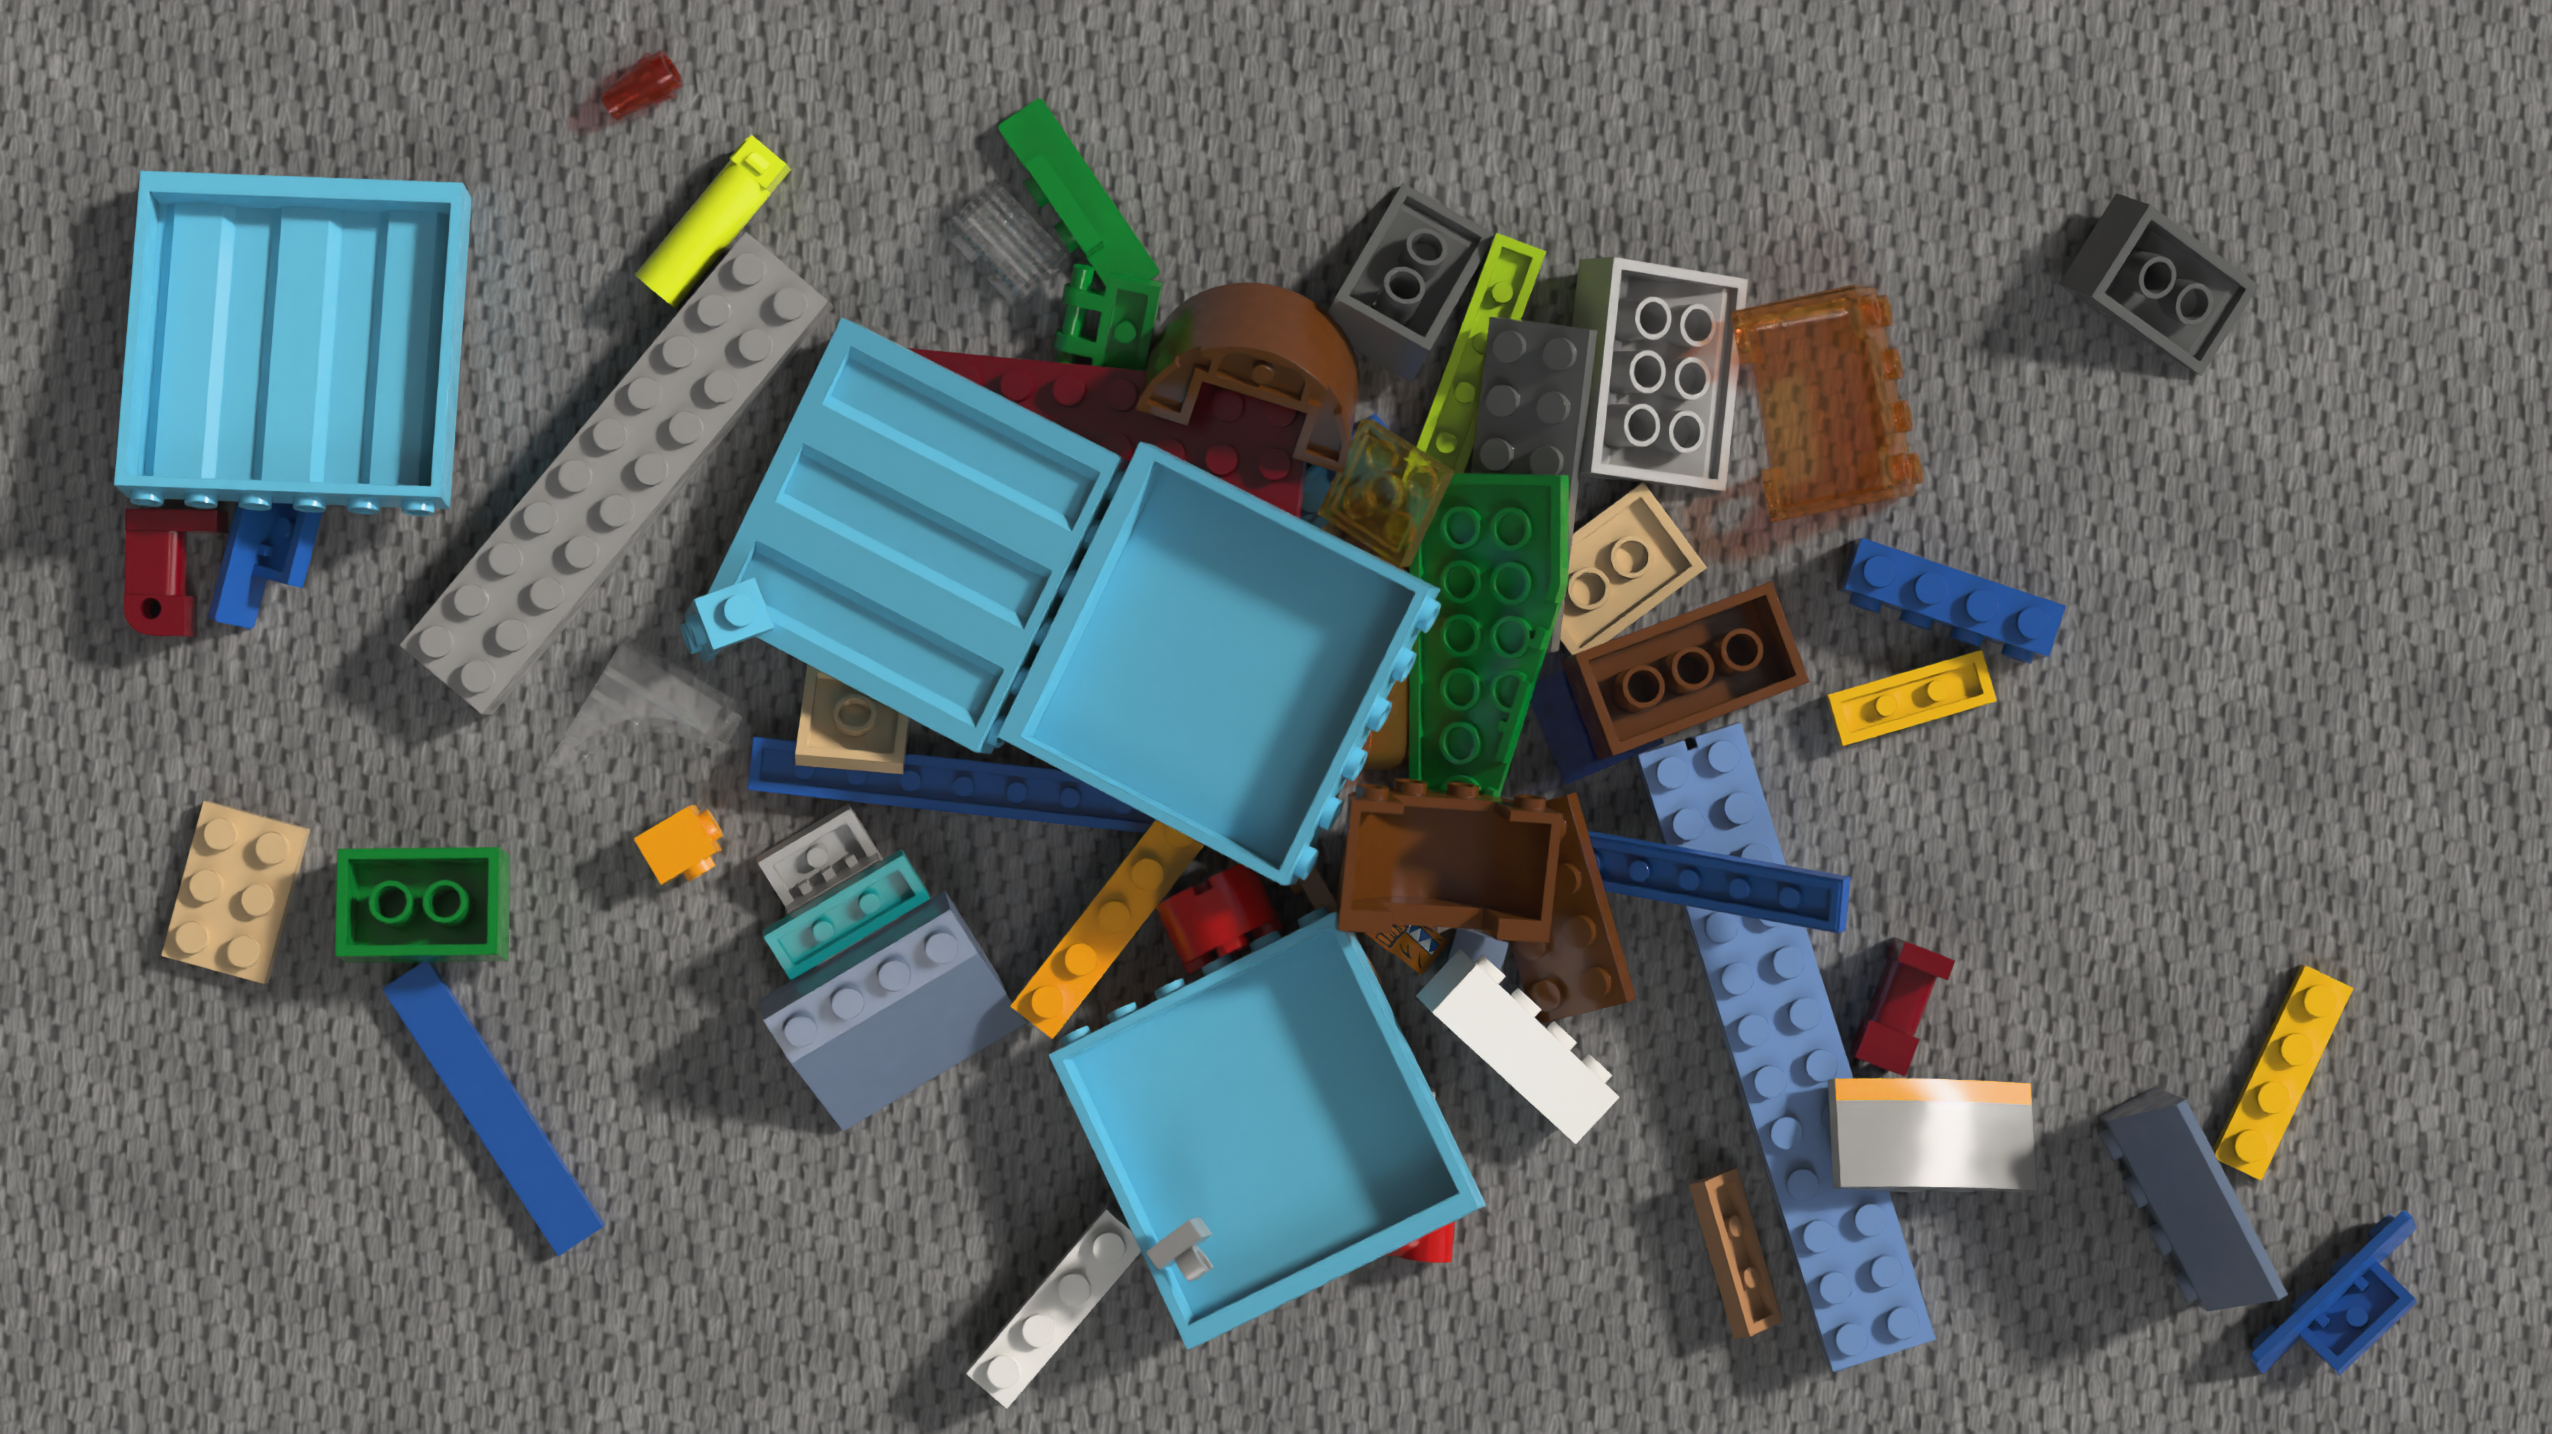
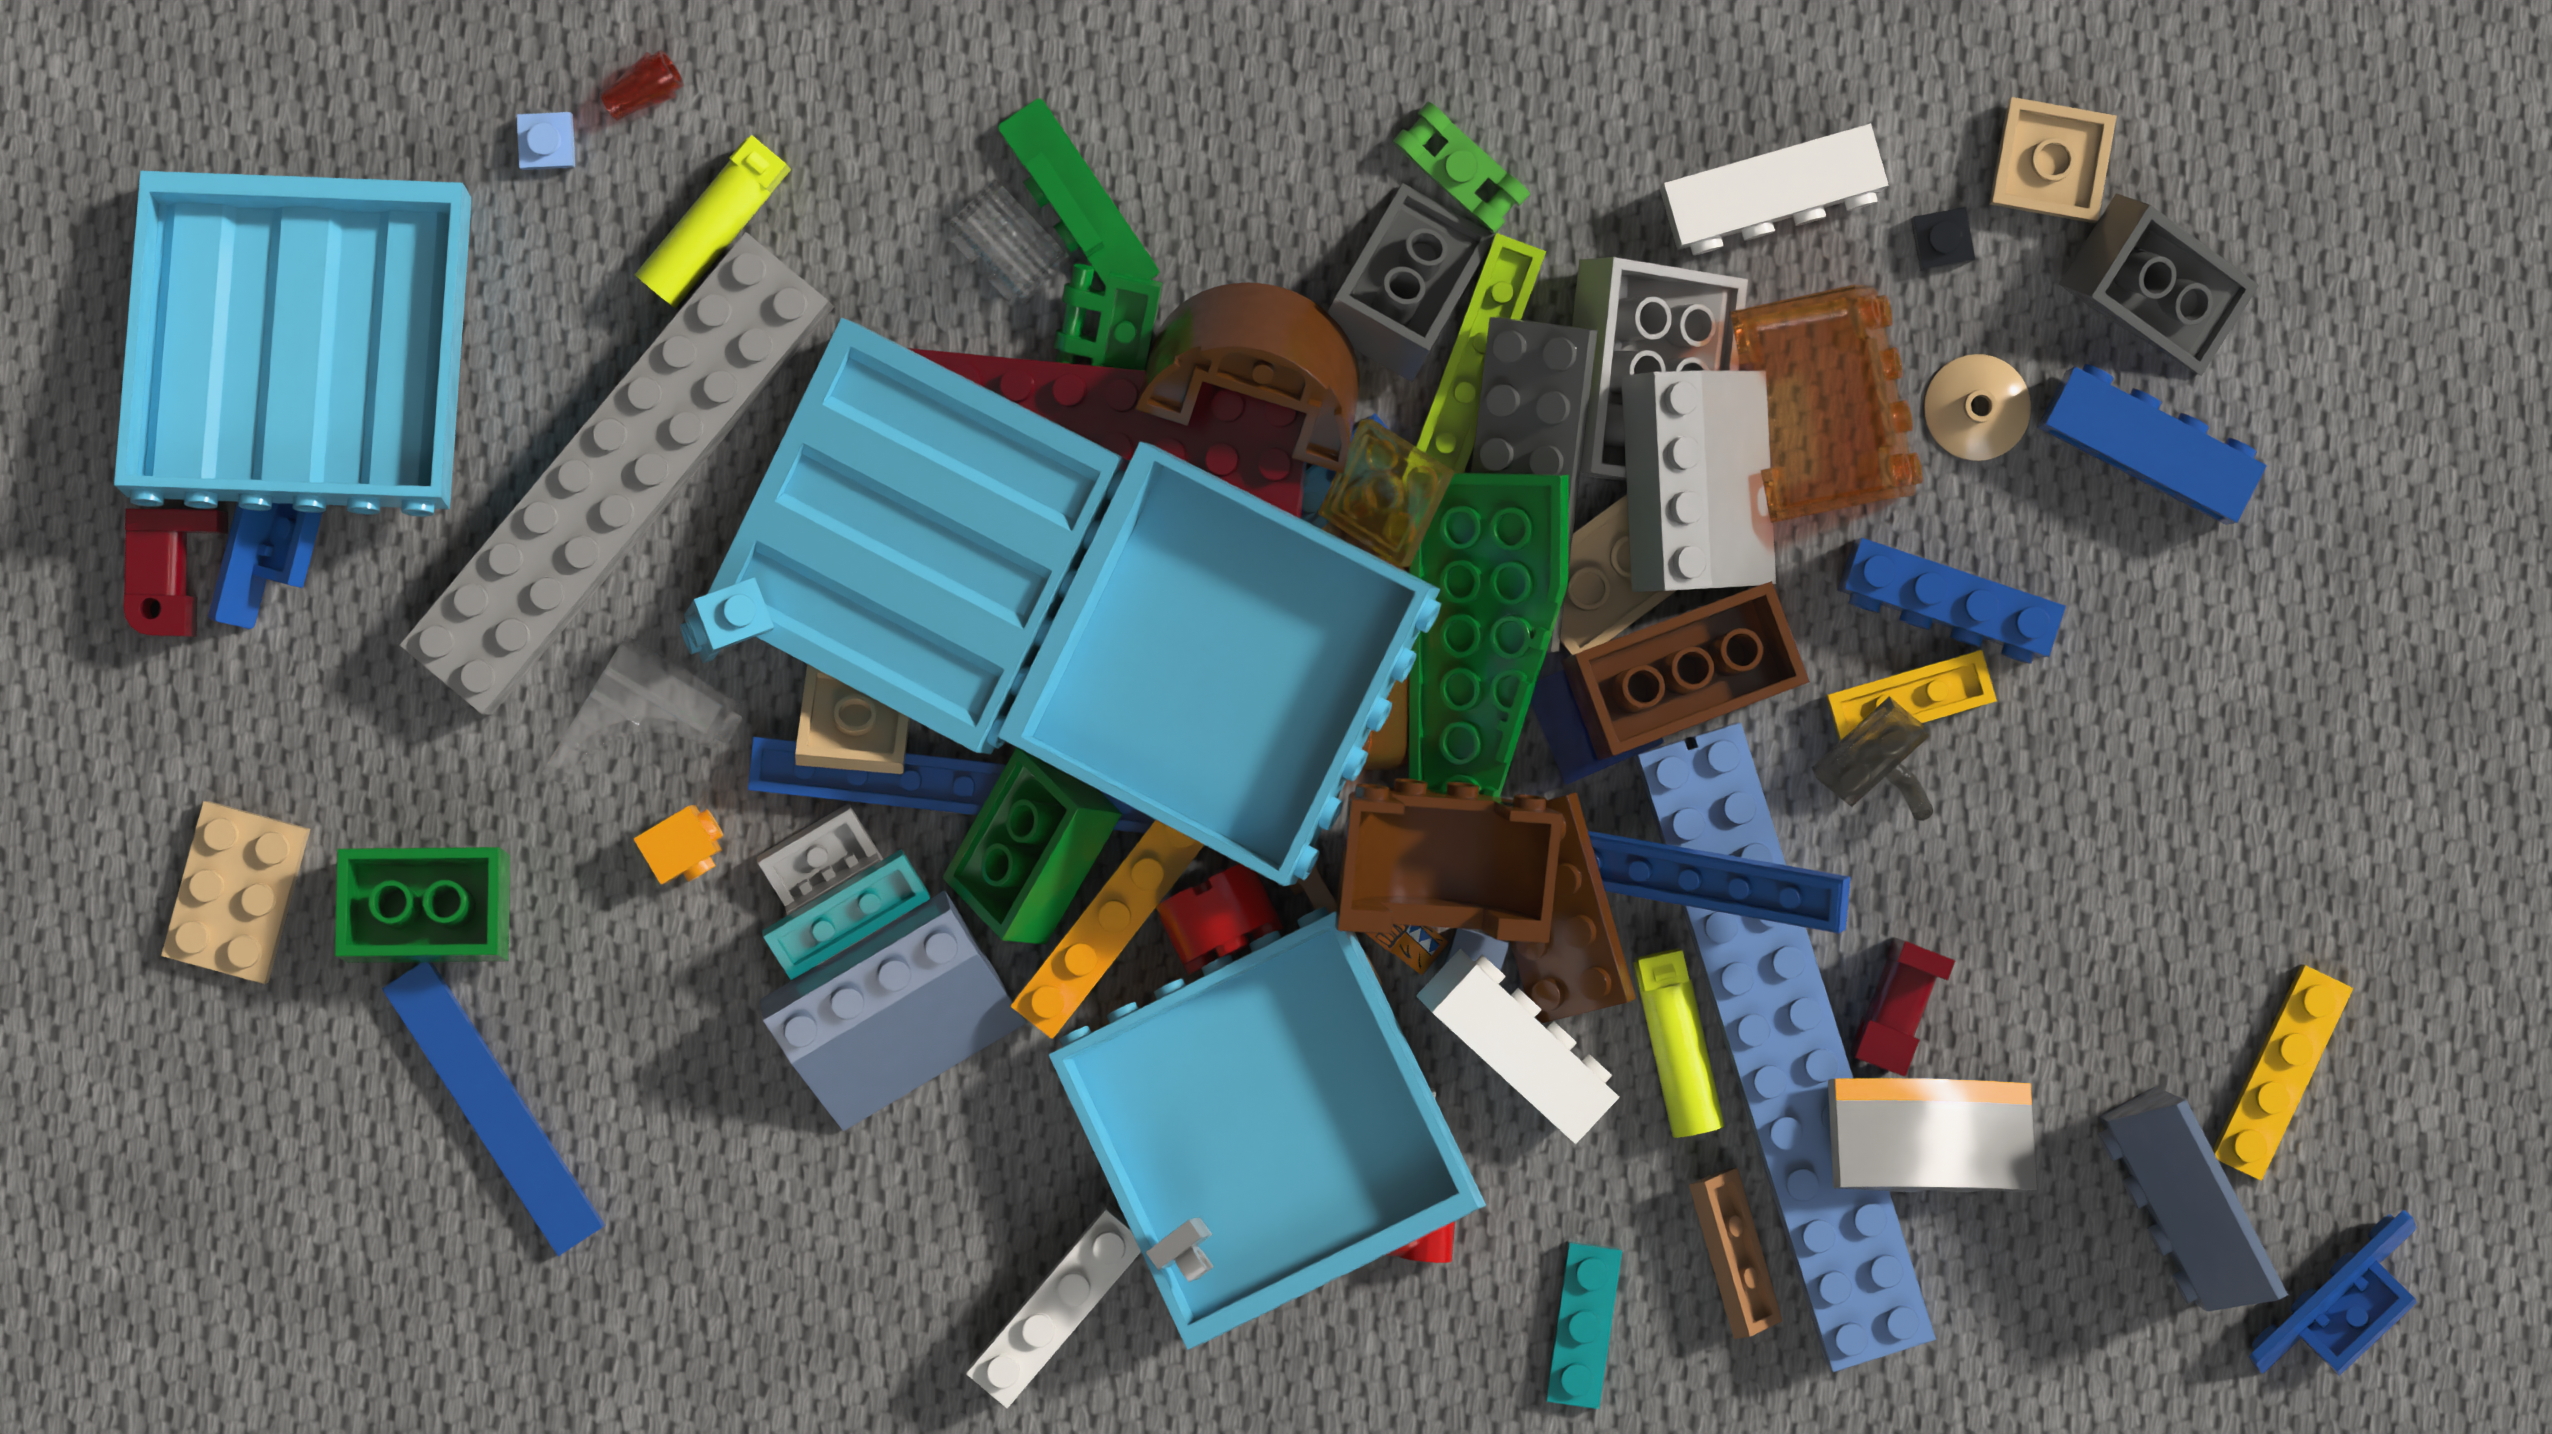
(546, 141): none -> light blue plate
(1030, 848): none -> green slope
(1461, 167): none -> bright green plate
(1583, 1325): none -> teal plate
(1678, 1043): none -> neon yellow piece
(1697, 479): none -> light grey slope
(1773, 188): none -> white brick
(1876, 752): none -> clear smoke plate
(1943, 238): none -> black plate
(1950, 412): none -> tan dish
(2053, 160): none -> tan plate
(2152, 445): none -> blue brick

